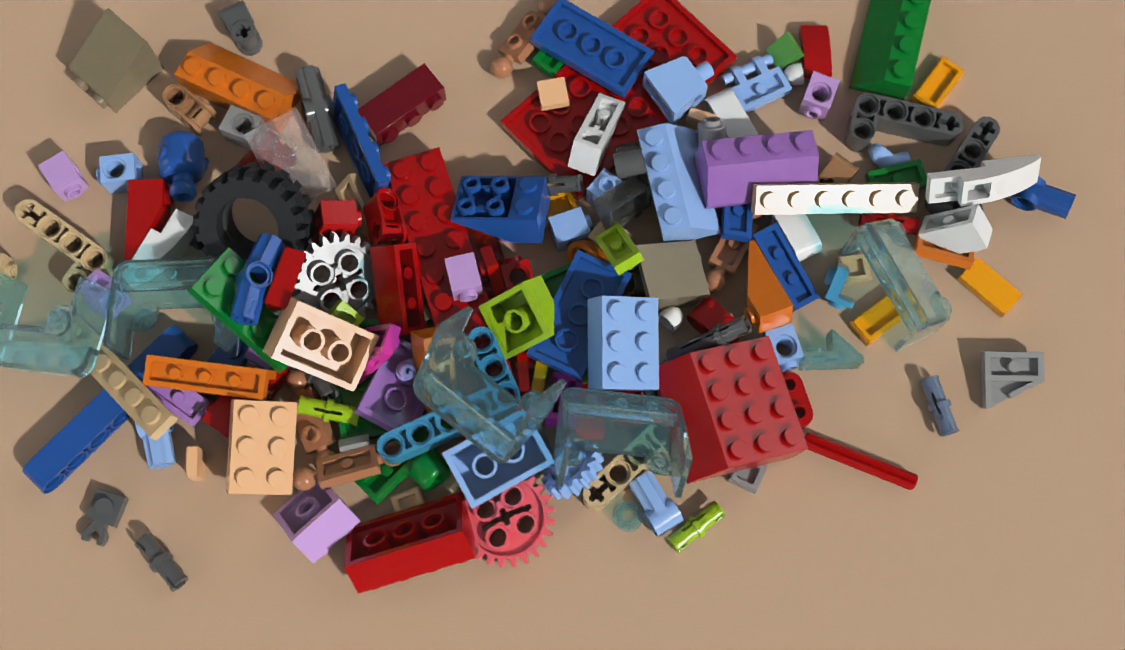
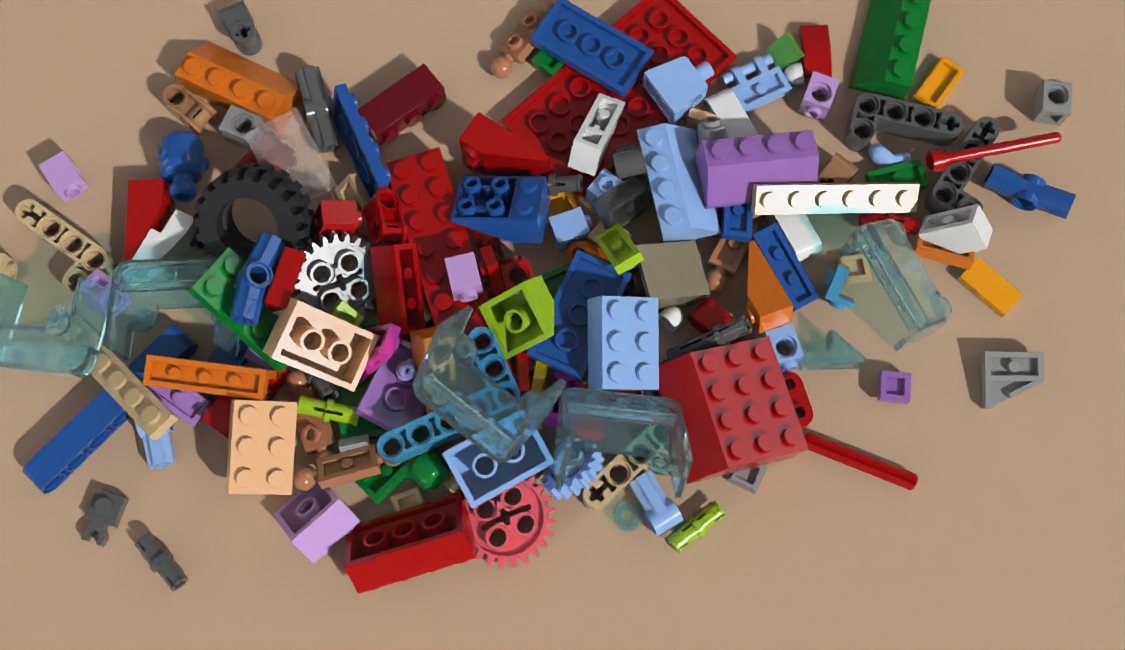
(111, 164): light blue brick -> none
(114, 62): dark tan slope -> none
(195, 463): light nougat tile -> none
(499, 152): none -> red slope
(552, 93): light nougat tile -> none
(875, 320): light orange tile -> none
(894, 387): none -> medium lavender plate
(937, 159): none -> red piece
(939, 406): sand blue pin -> none
(983, 184): white slope -> none
(1047, 111): none -> light grey brick

